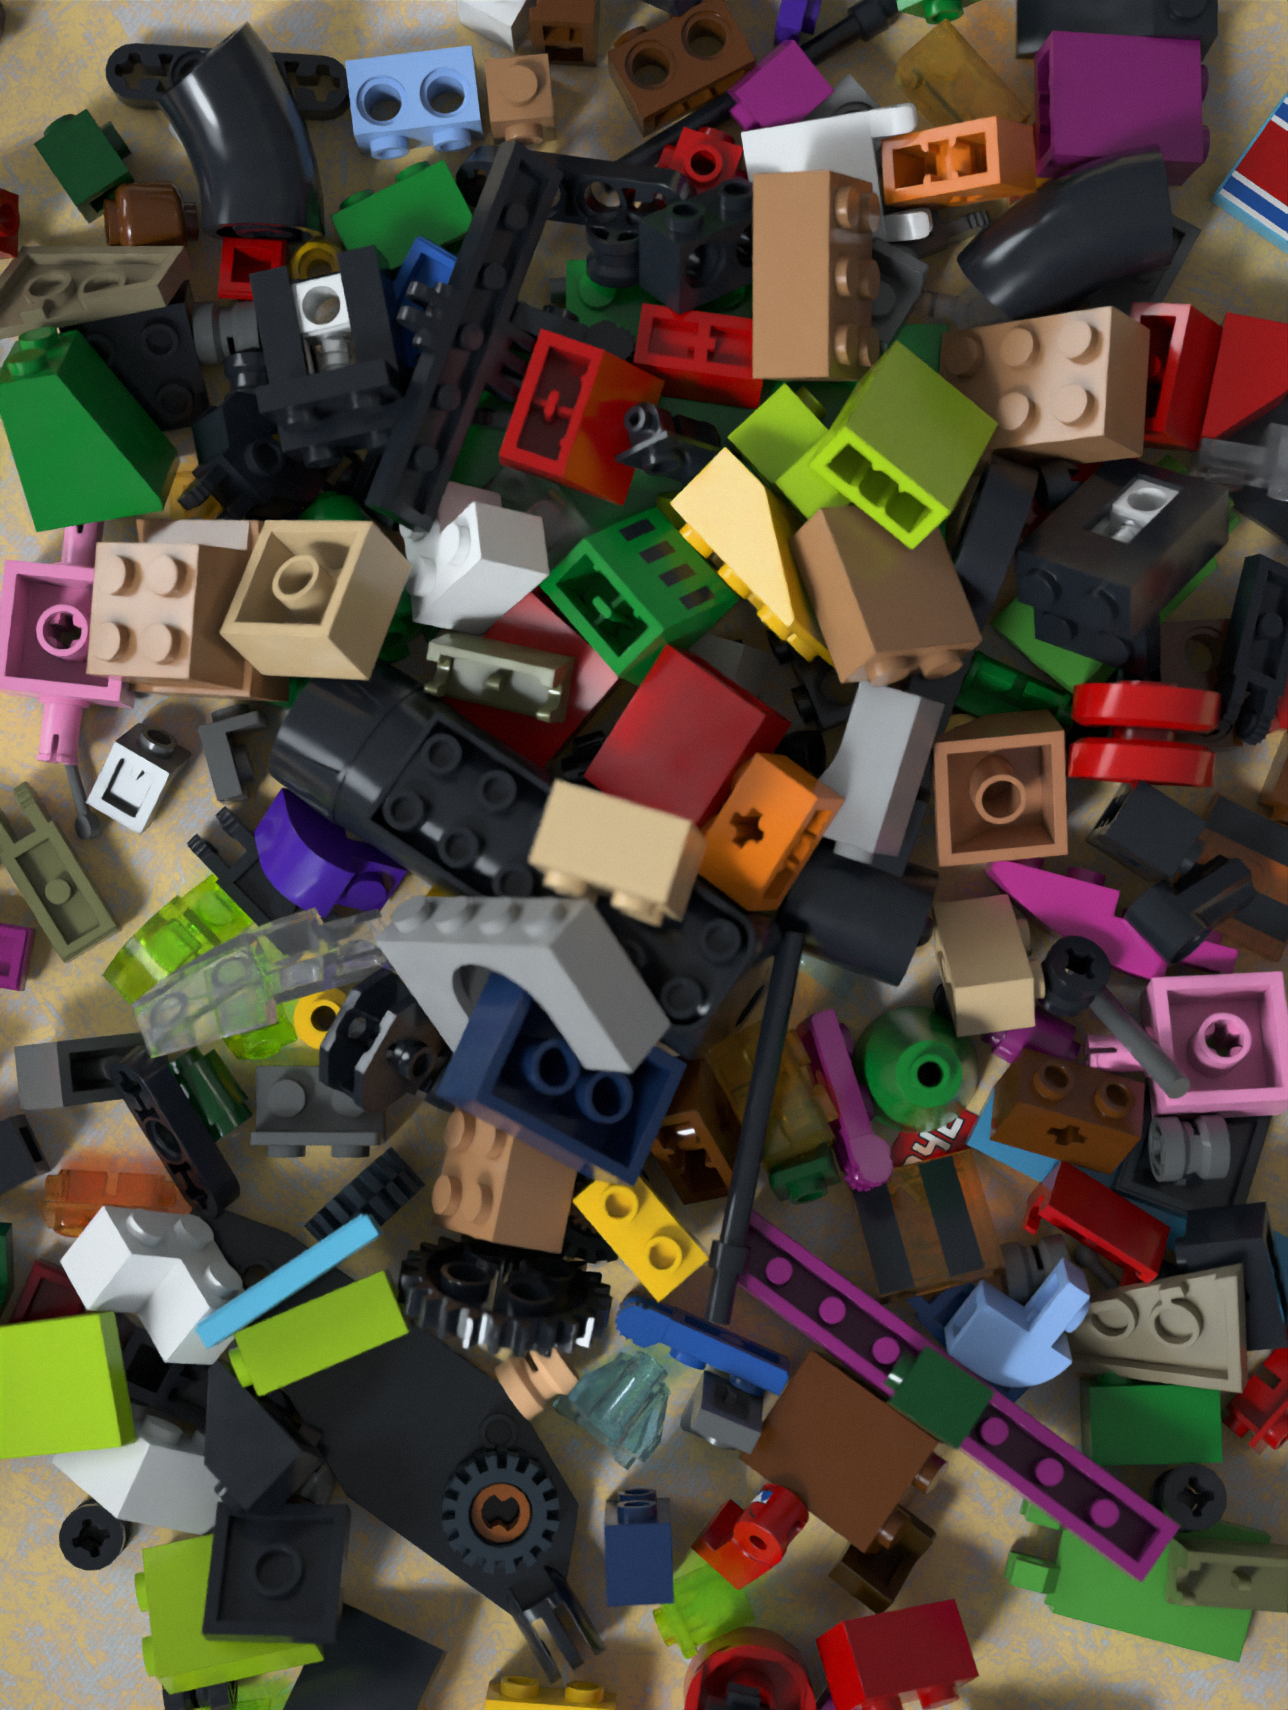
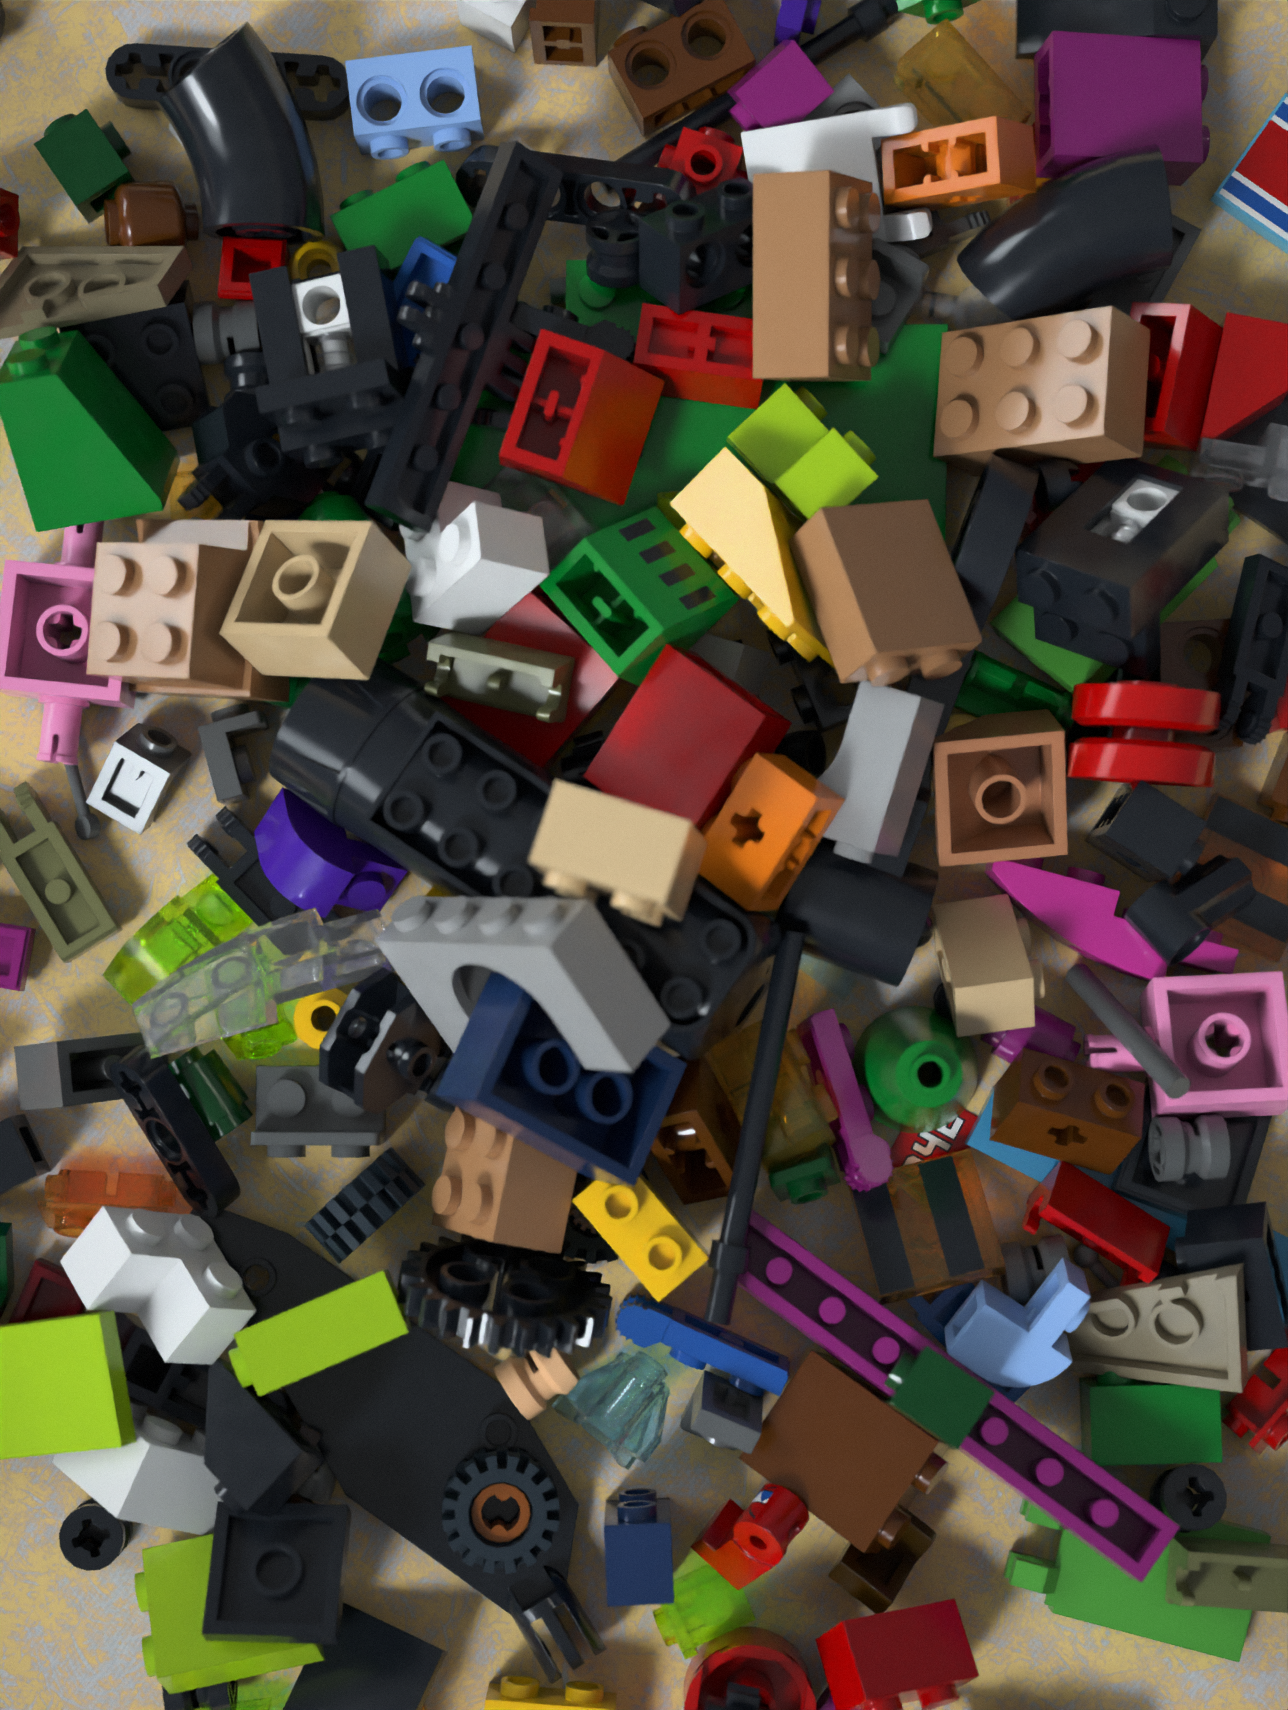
(288, 1280): medium azure tile -> none
(520, 99): medium nougat brick -> none
(668, 444): black hinge -> none
(904, 445): lime brick -> none
(1074, 993): black wheel -> none

